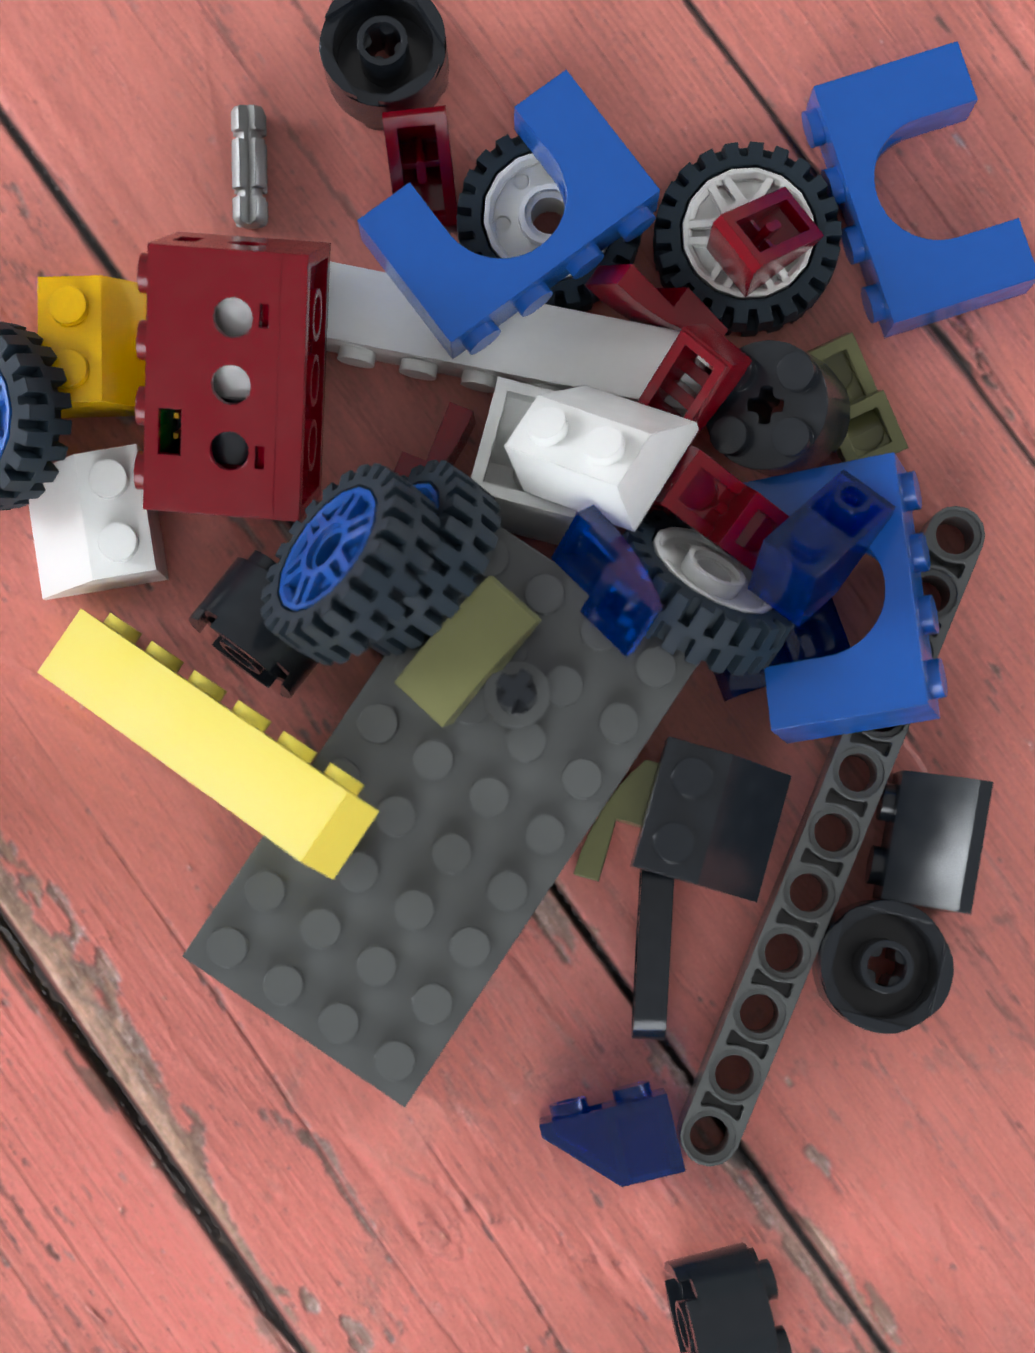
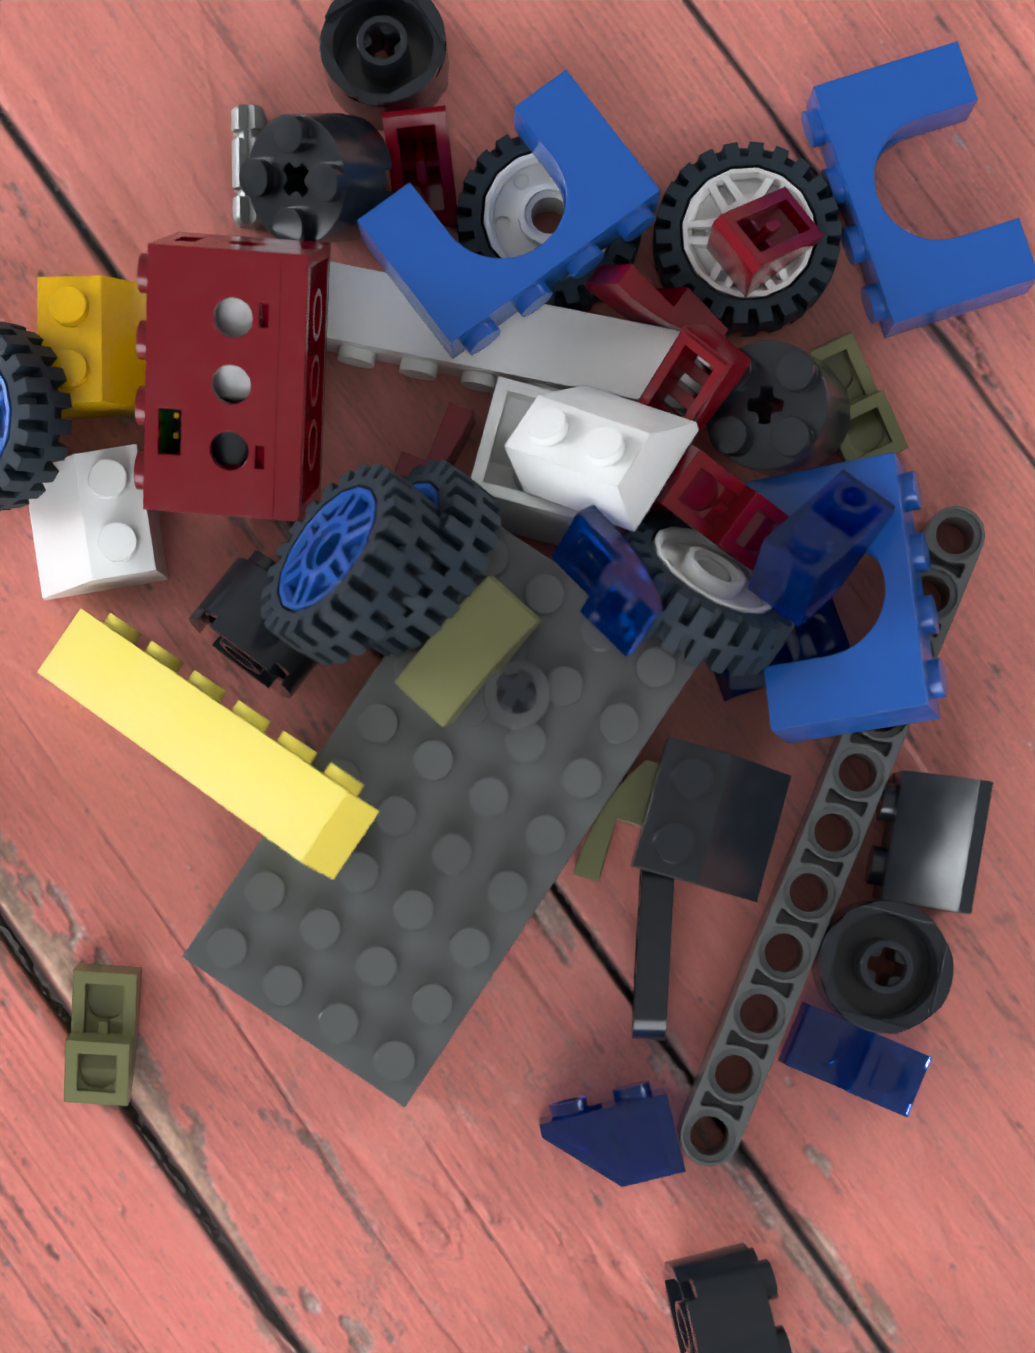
(103, 1034): none -> olive slope
(316, 175): none -> black brick
(854, 1059): none -> clear blue slope

